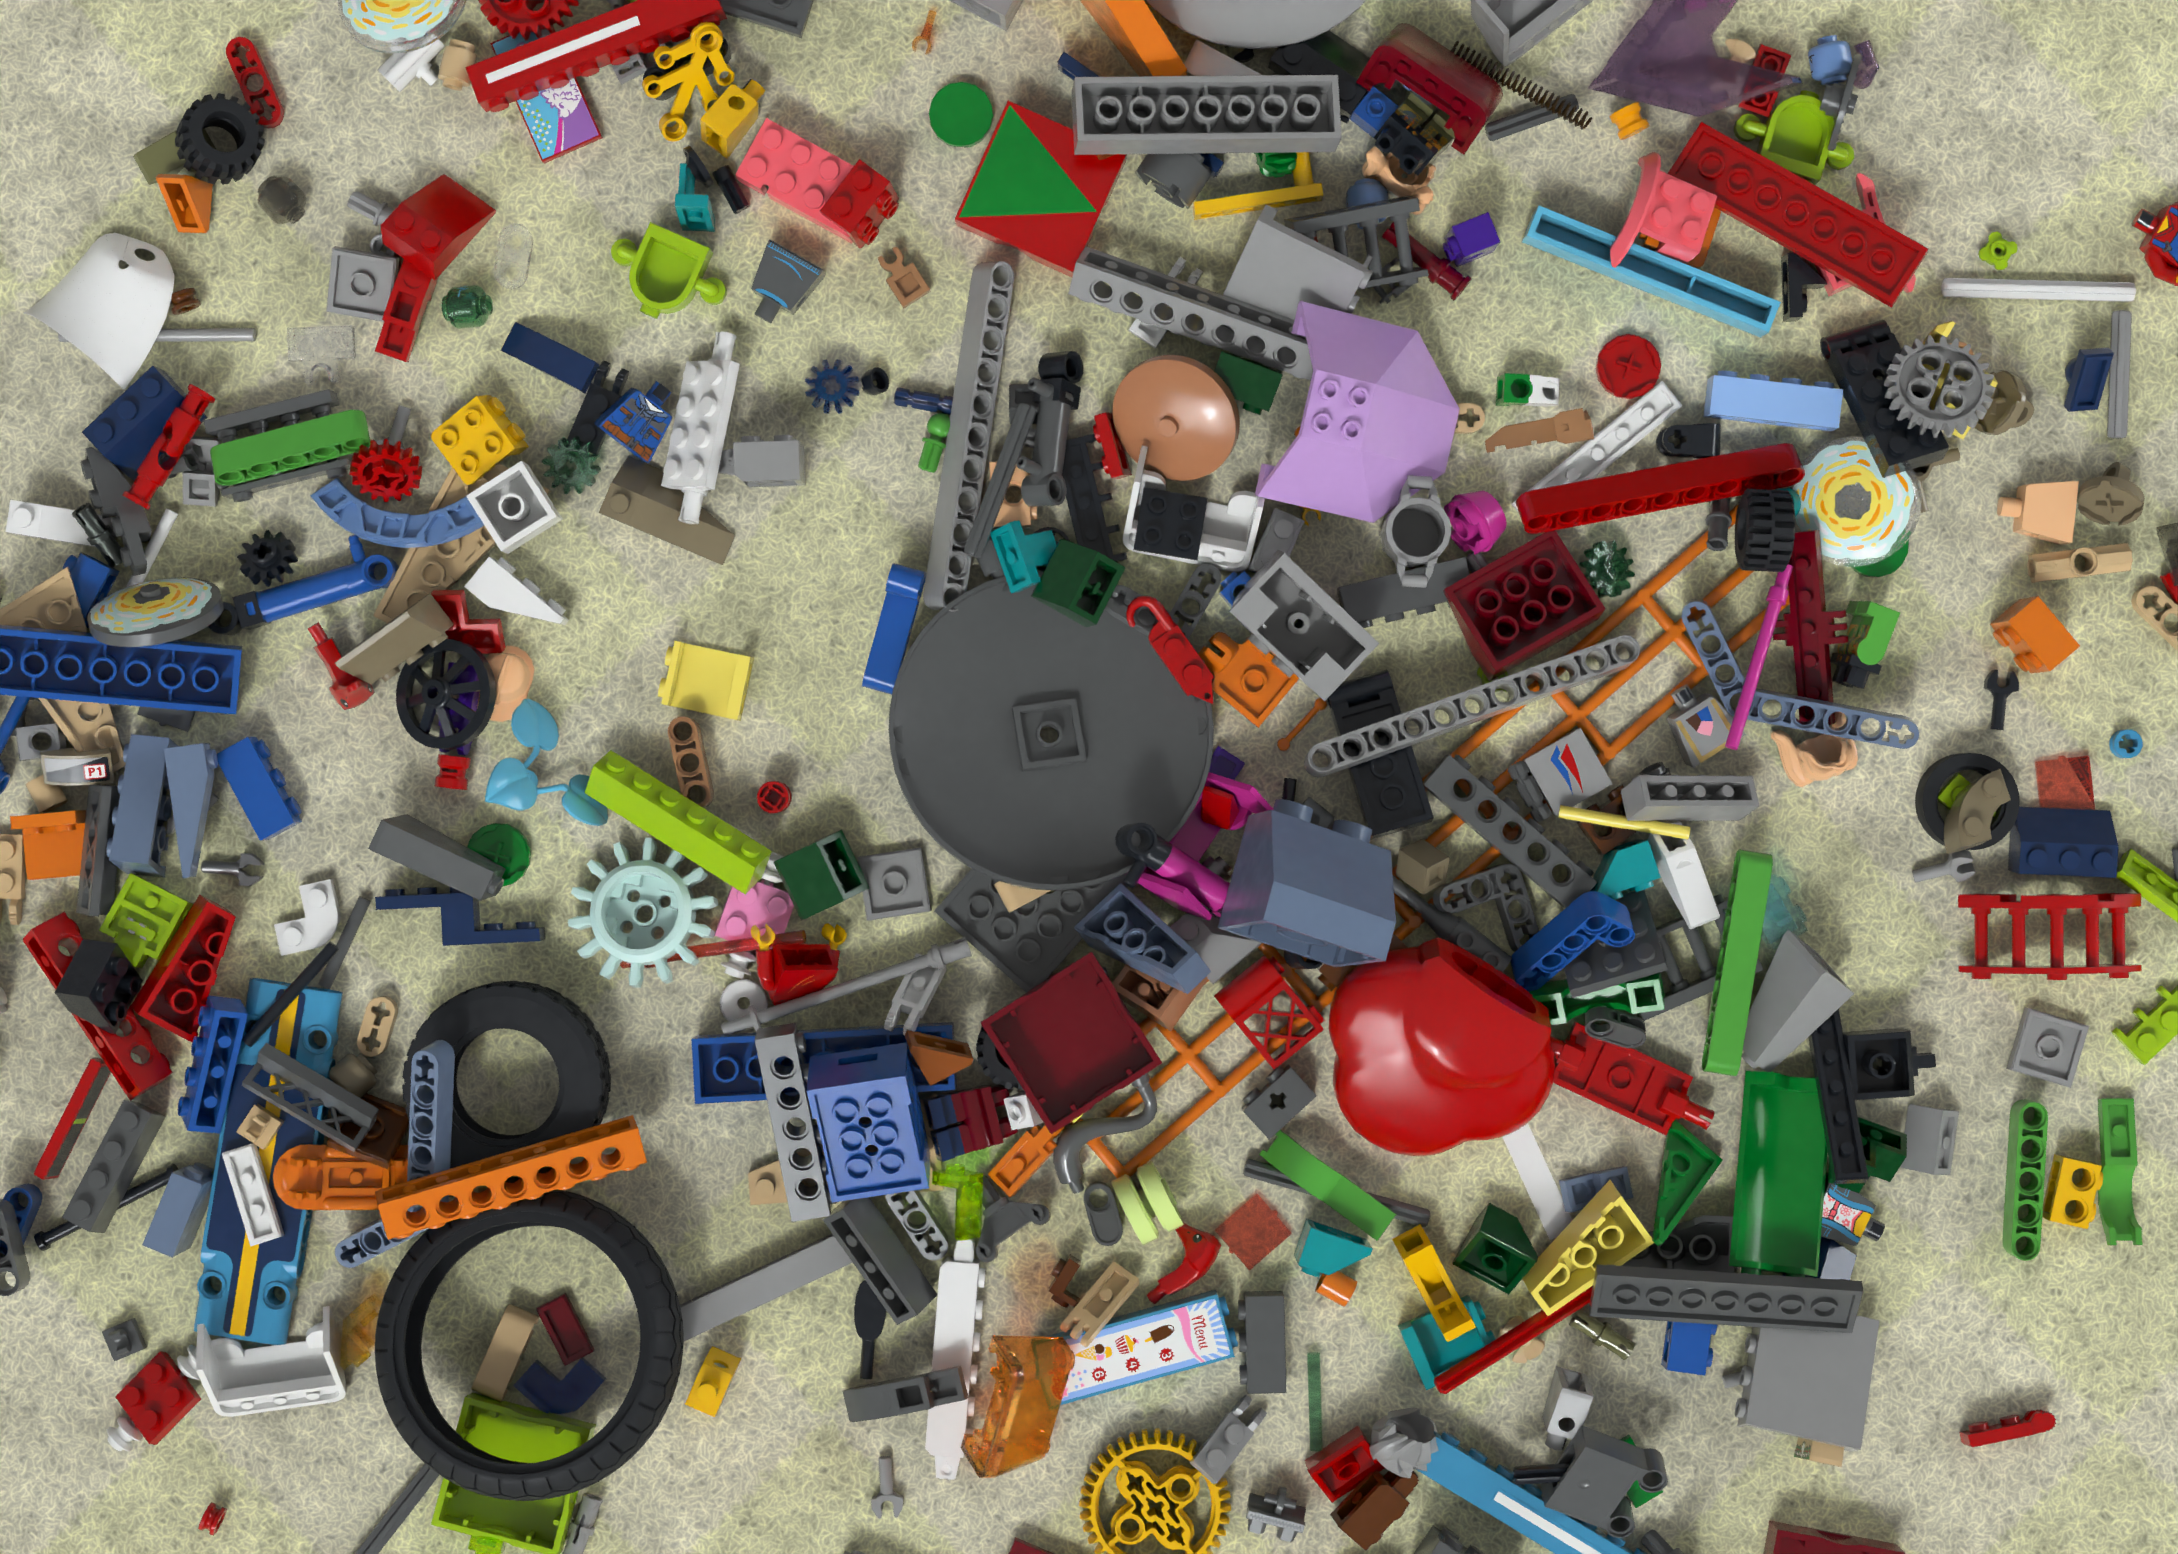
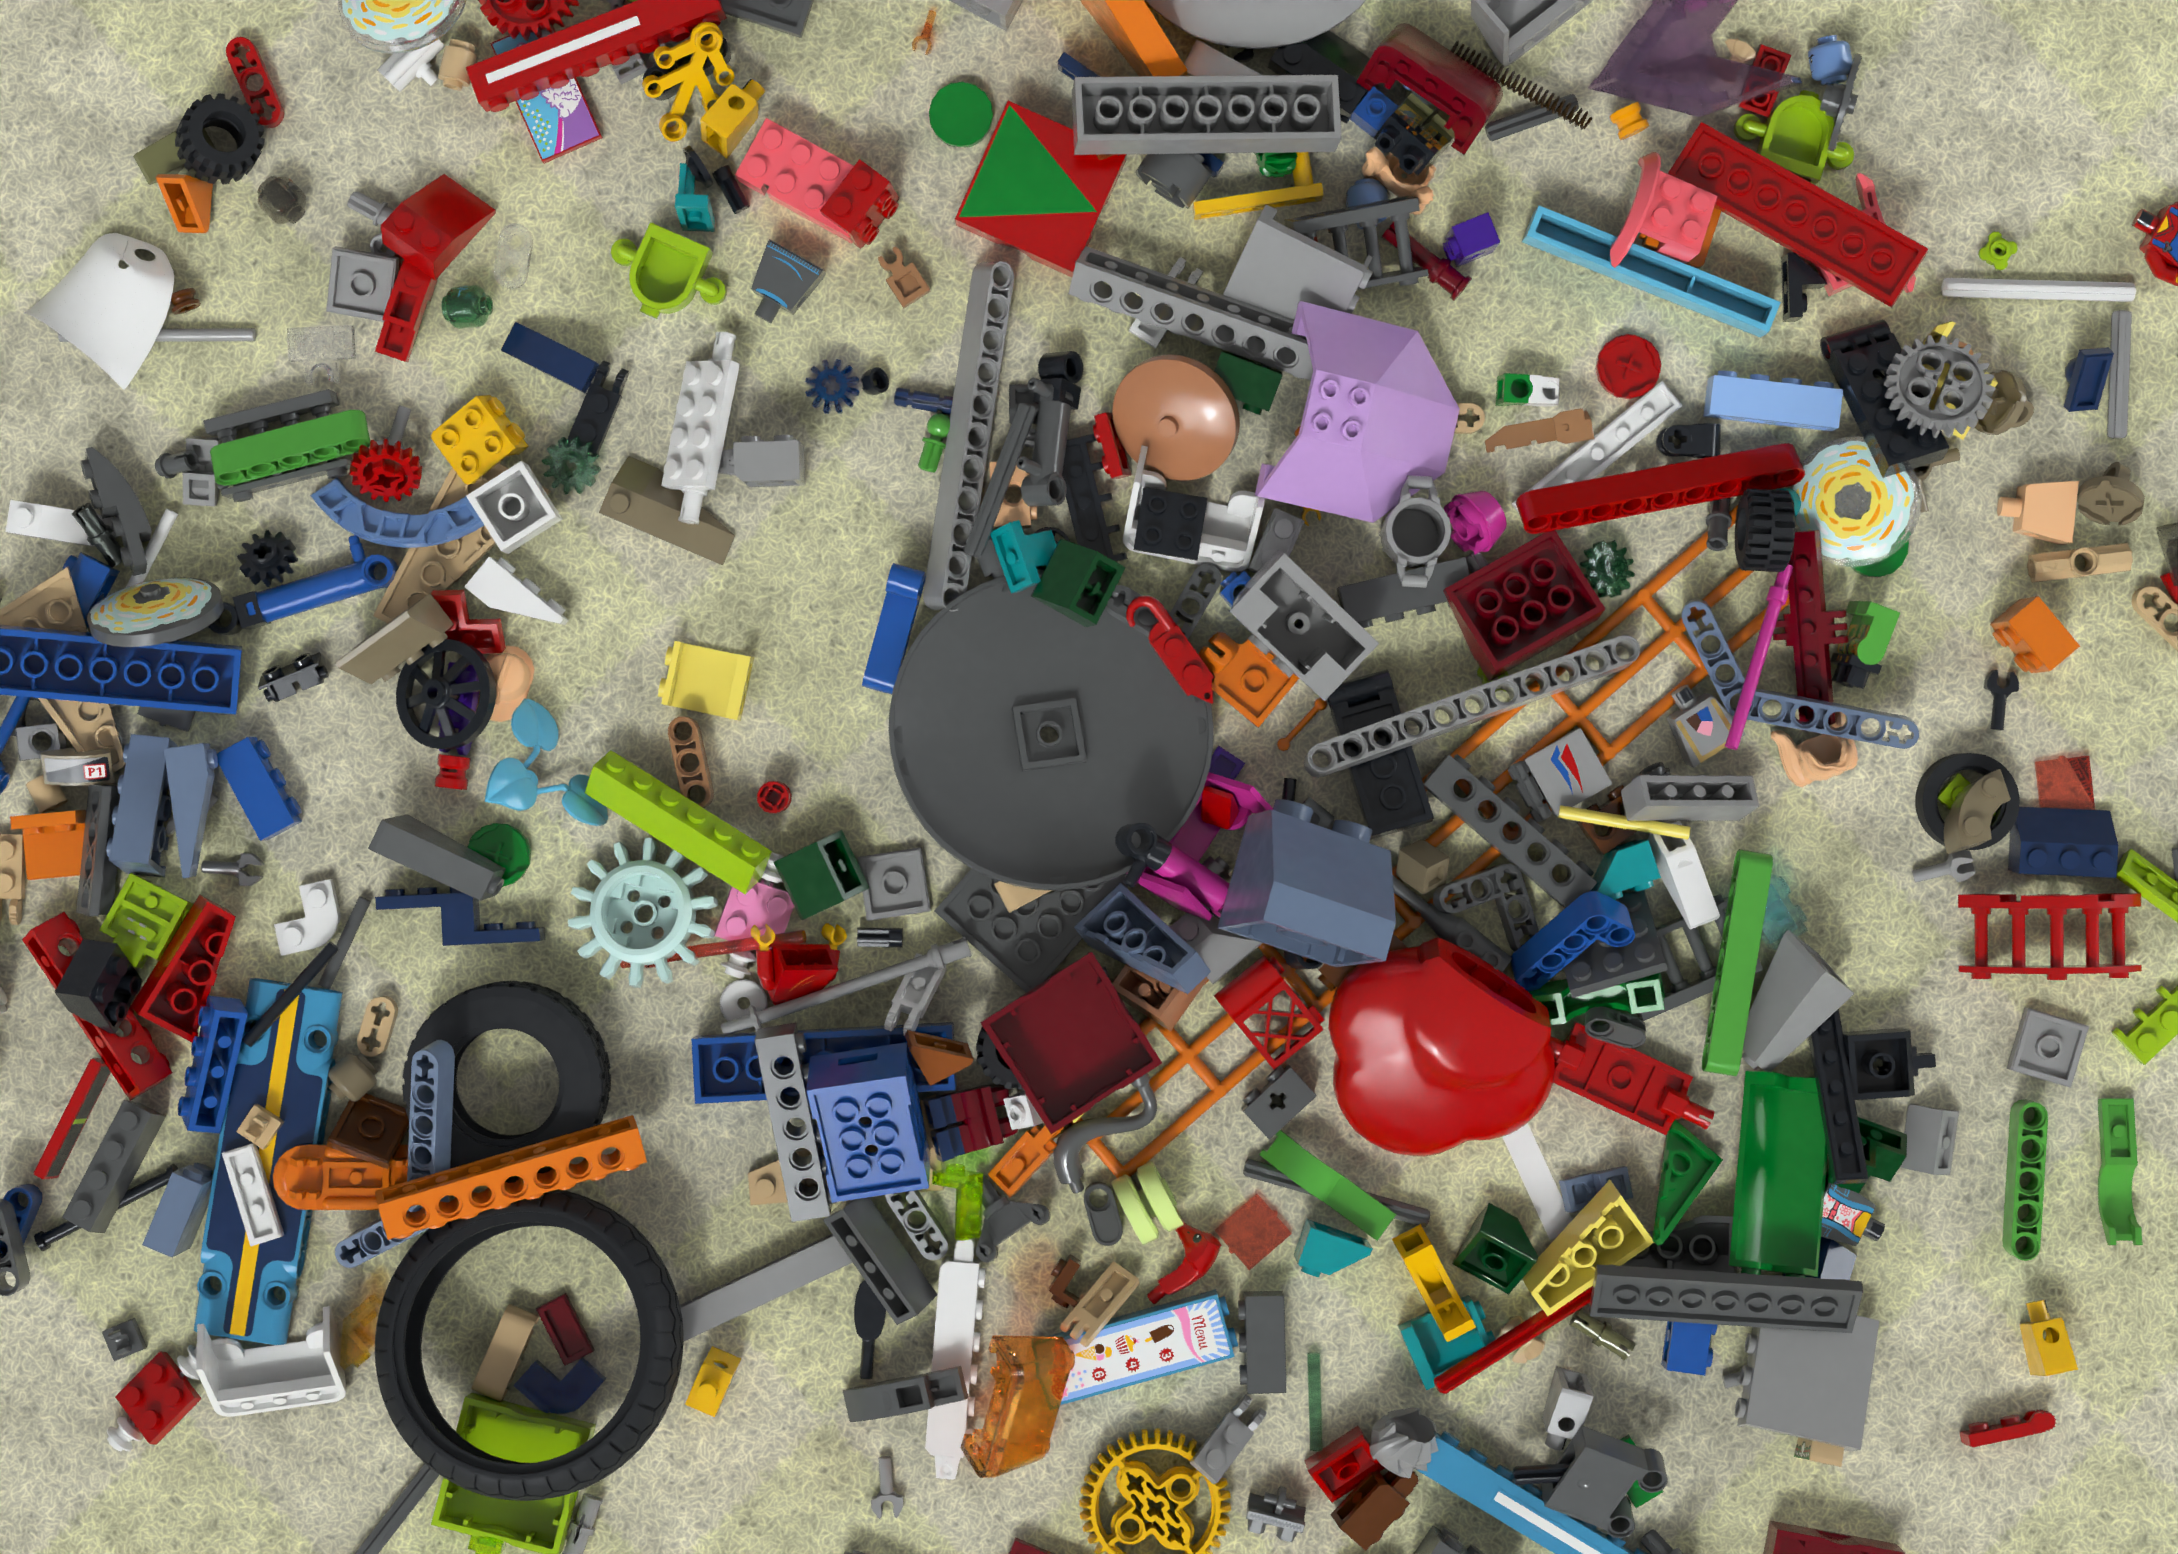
(136, 420): dark blue slope -> none
(176, 434): red piece -> none
(212, 1518): red bush -> none
(280, 680): none -> black hinge
(316, 1087): dark grey fence -> none
(345, 688): red animal -> none
(638, 420): torso -> none
(880, 937): none -> black piece
(1336, 1287): orange beam -> none
(1396, 291): dark grey piece -> none
(1868, 67): clear purple arm -> none
(2049, 1355): none -> yellow torso
(2062, 1190): yellow brick -> none
(2121, 752): dark azure bush -> none

